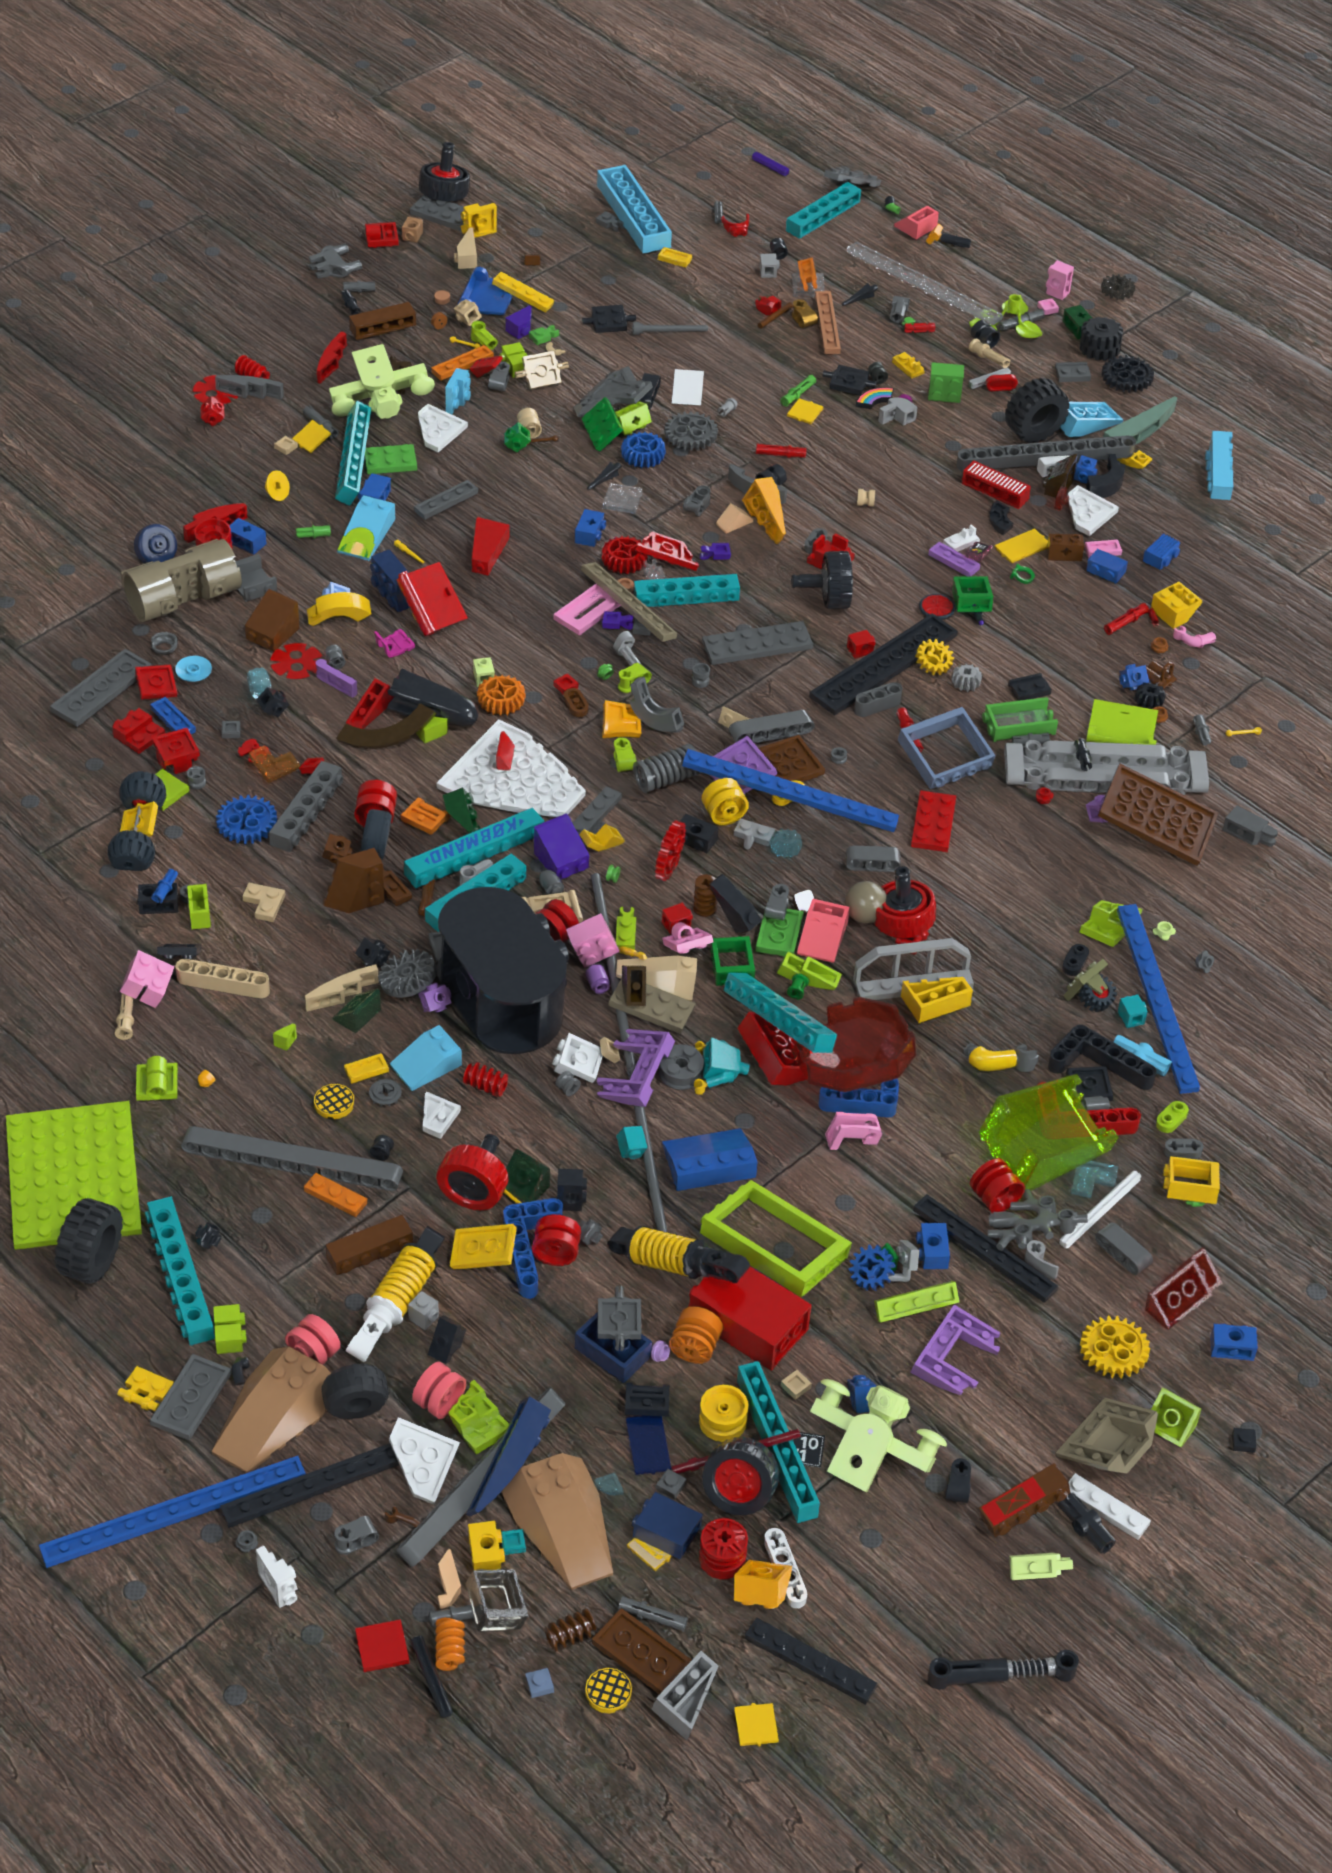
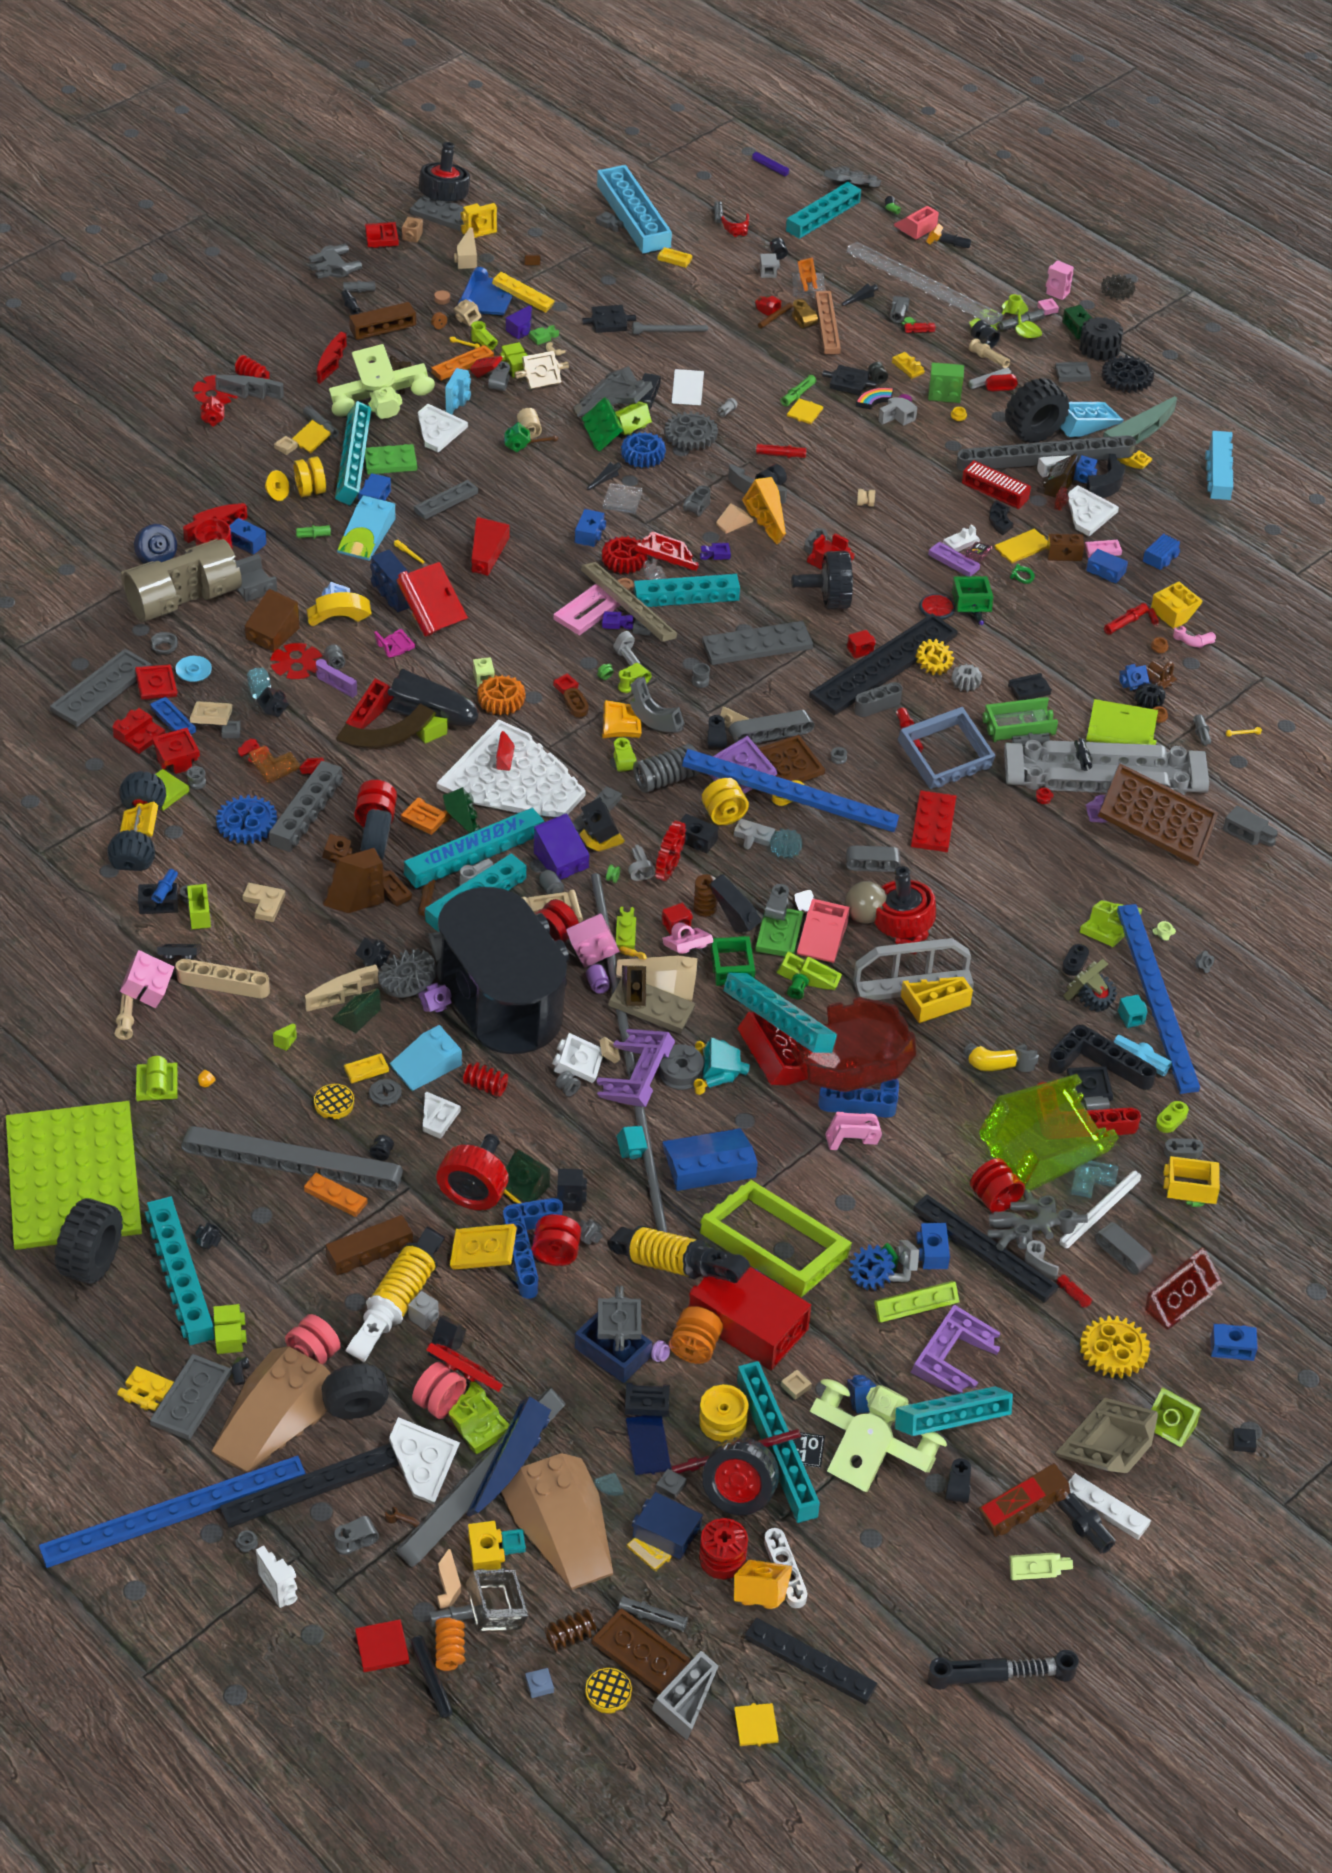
(211, 713): none -> tan plate
(309, 476): none -> yellow wheel
(470, 1369): none -> red wing
(600, 820): none -> black brick
(642, 868): none -> light grey piece
(716, 733): none -> black piece
(953, 1411): none -> teal brick
(958, 414): none -> yellow plate
(1074, 1291): none -> red axle

